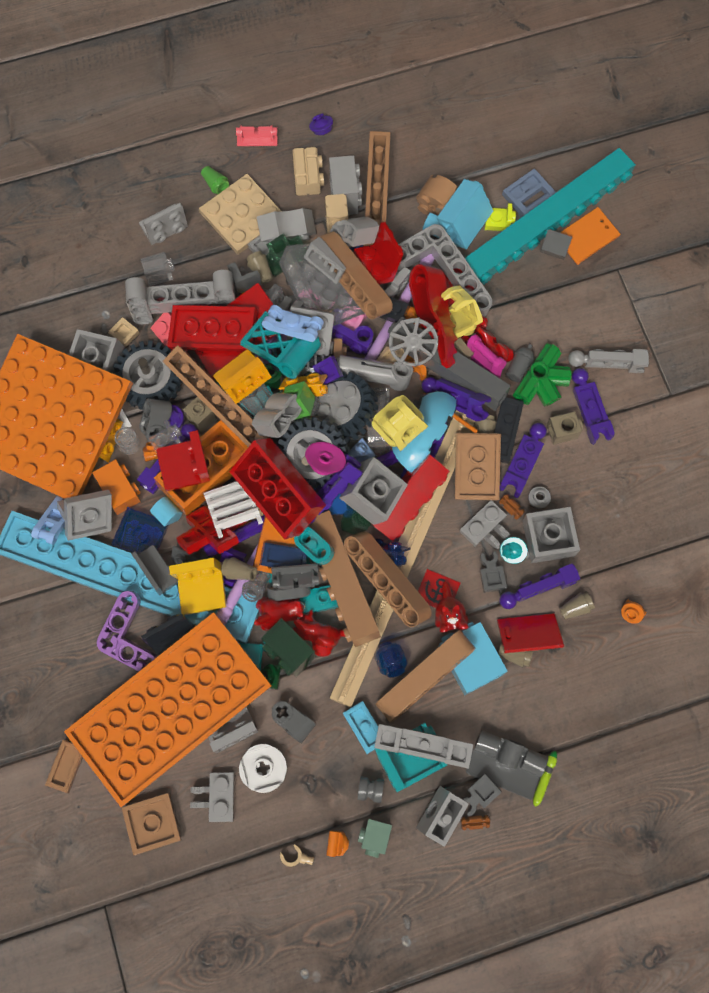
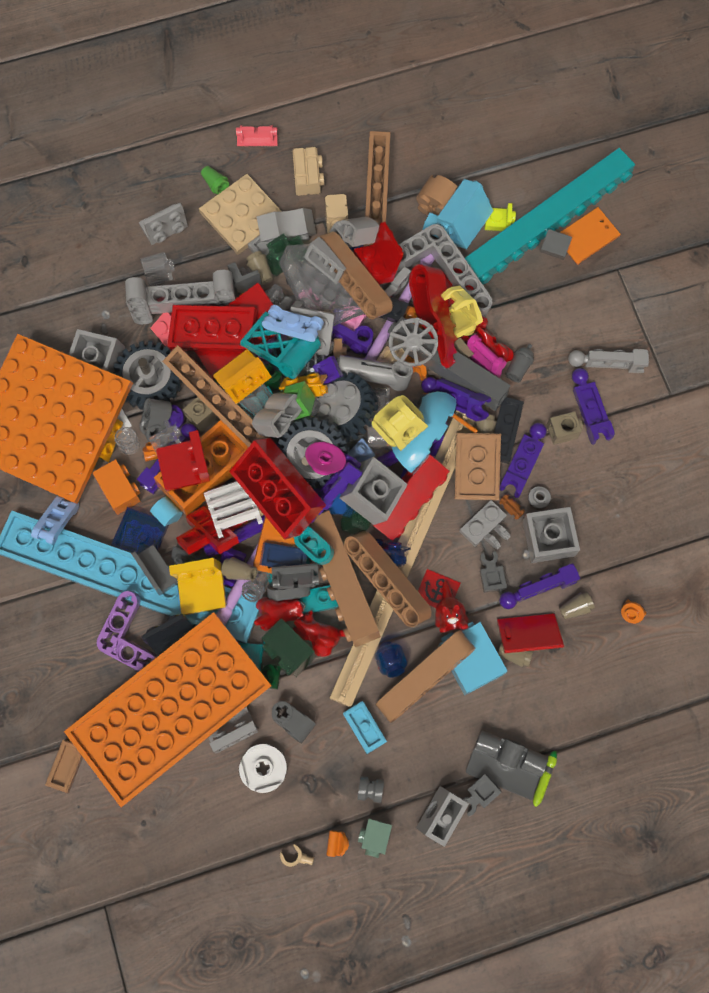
(86, 514): light grey bracket -> none
(124, 332): tan plate -> none
(151, 824): medium nougat plate -> none
(220, 797): light grey hinge -> none
(321, 124): dark purple hat -> none
(345, 180): light grey brick -> none
(407, 769): teal panel -> none
(424, 745): light grey slope -> none
(475, 822): dark orange piece -> none
(513, 550): teal hat -> none
(526, 188): sand blue plate -> none
(550, 378): green piece -> none

